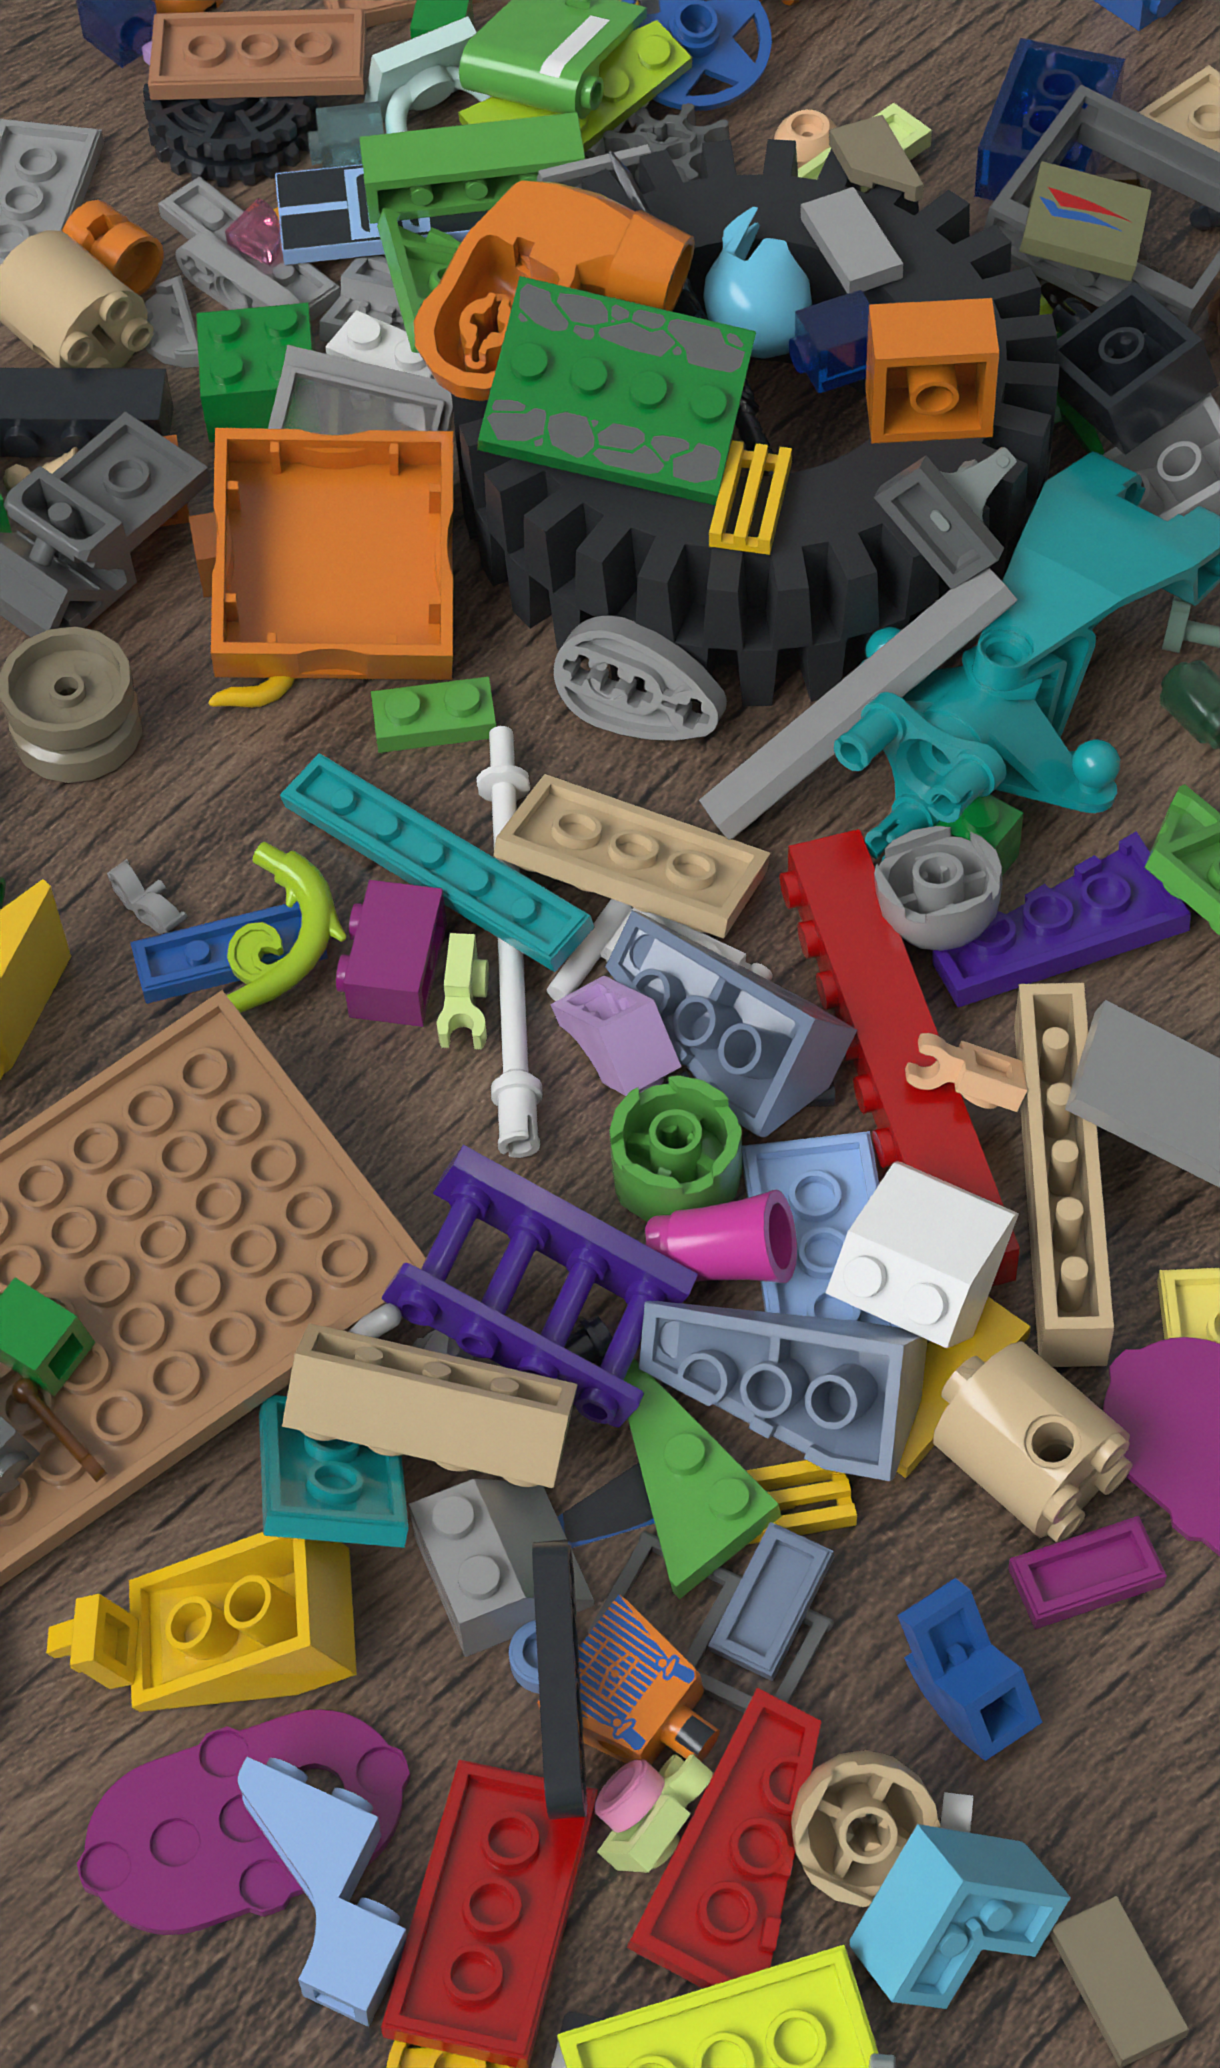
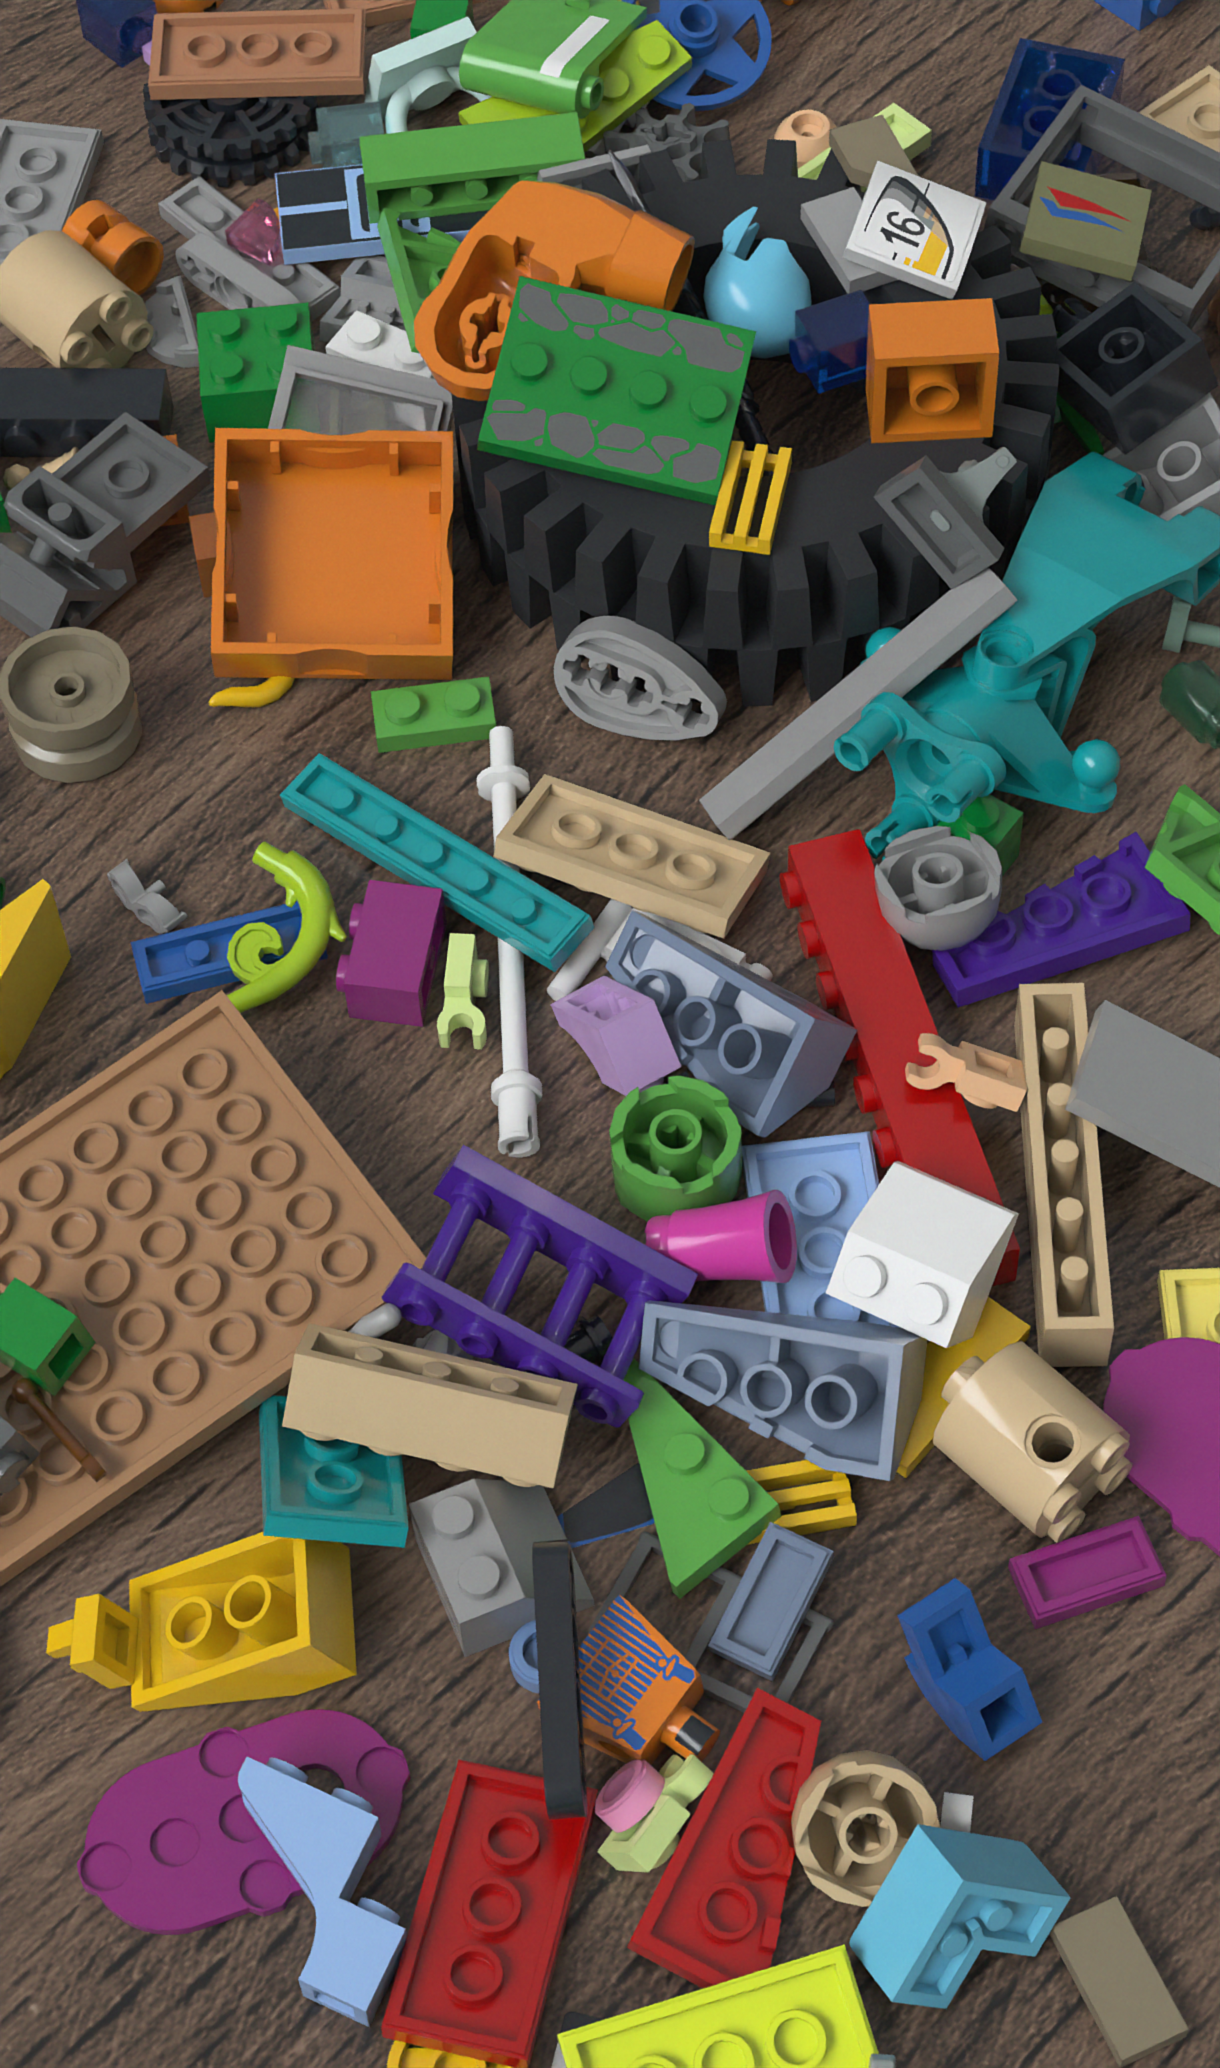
(914, 230): none -> slope

